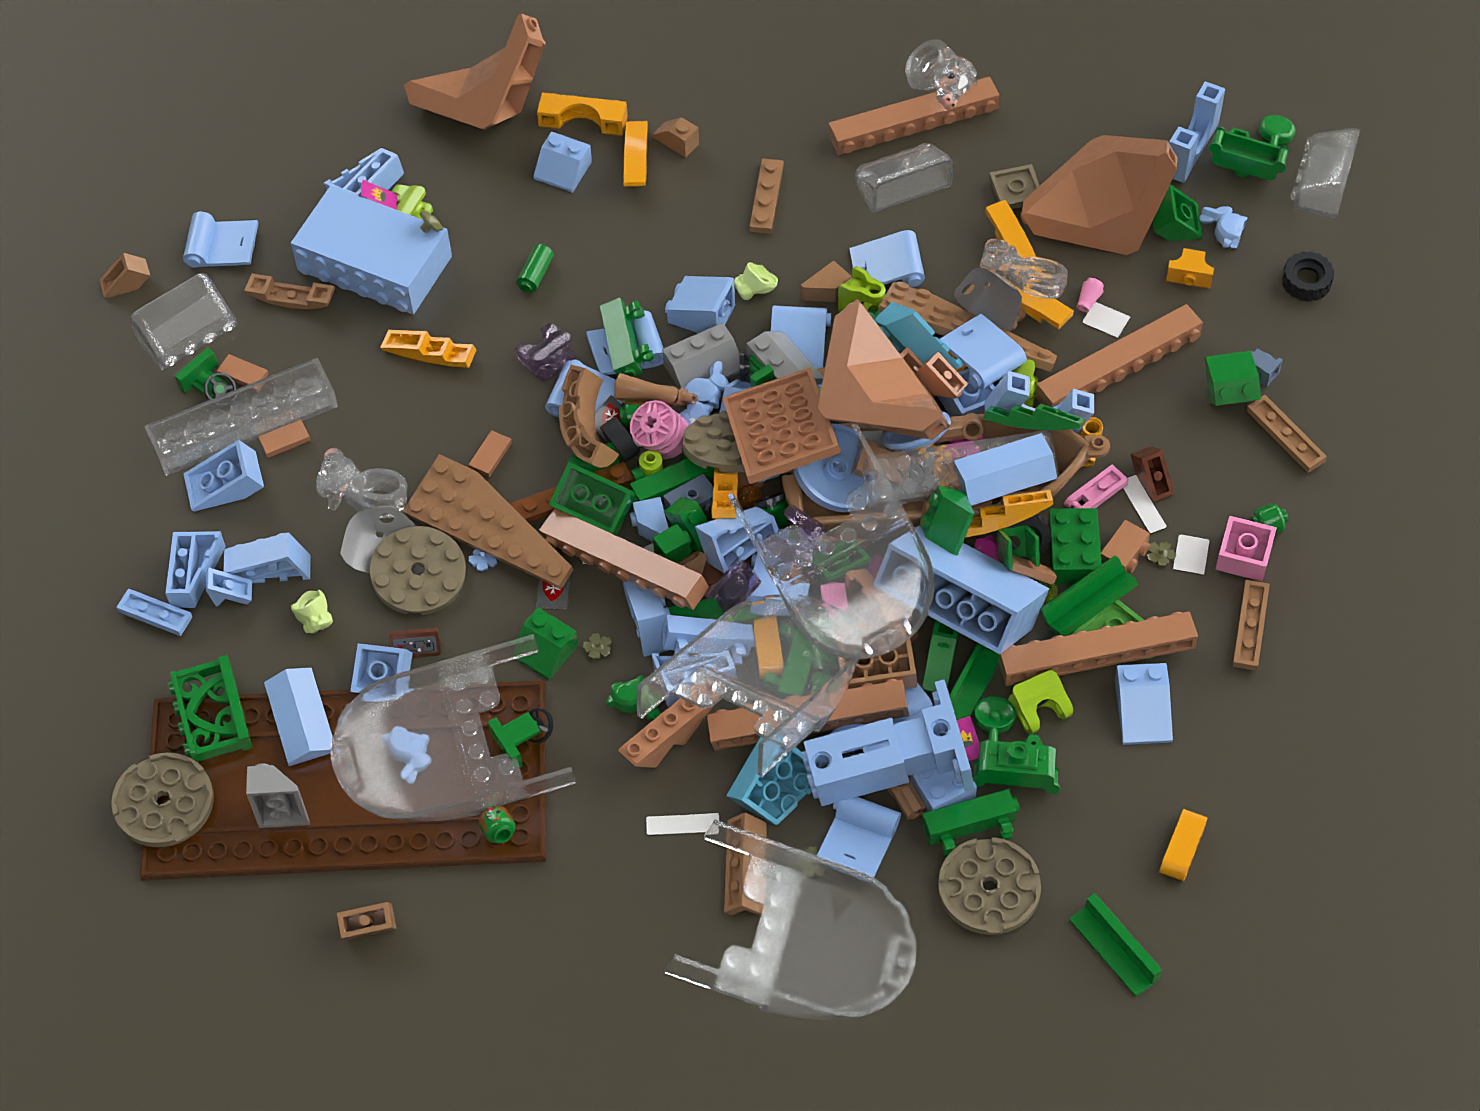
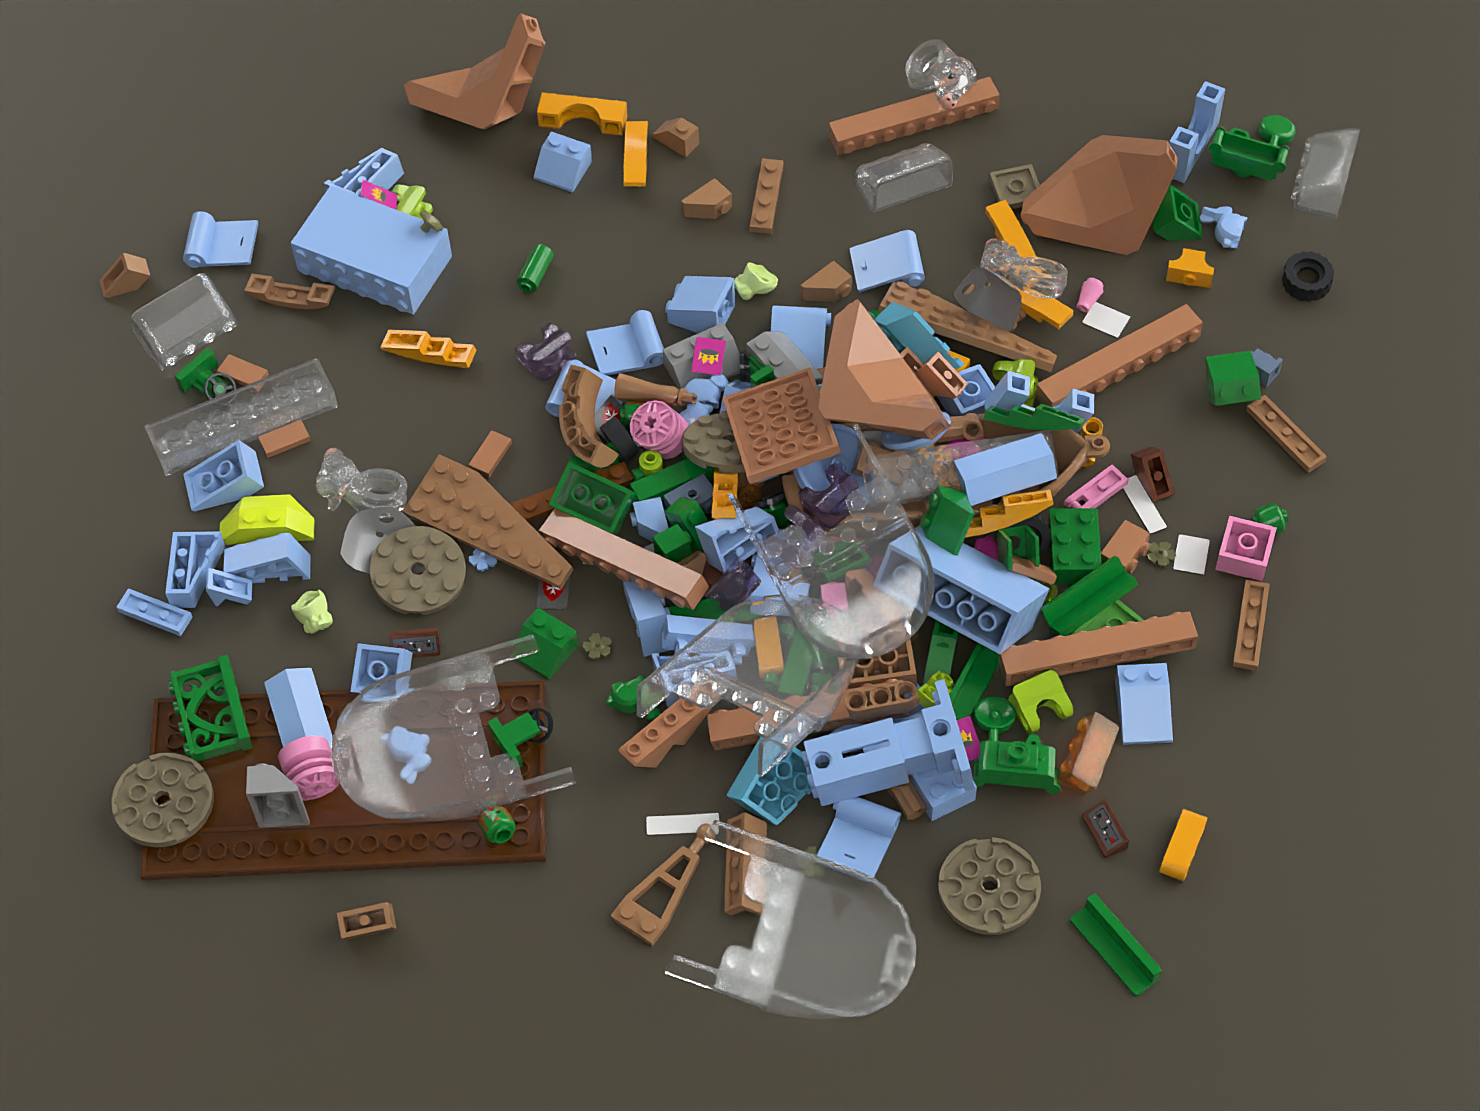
(266, 517): none -> neon yellow wedge
(309, 766): none -> bright pink wheel
(621, 338): brick -> none
(641, 921): none -> medium nougat plate
(708, 201): none -> medium nougat slope
(708, 356): none -> dark pink sticker
(830, 504): none -> clear purple piece
(860, 288): lime piece -> none
(871, 695): none -> medium nougat beam
(926, 690): none -> lime slope
(969, 818): green brick -> none
(984, 350): light blue door -> none
(1088, 753): none -> clear orange brick
(1106, 829): none -> slope

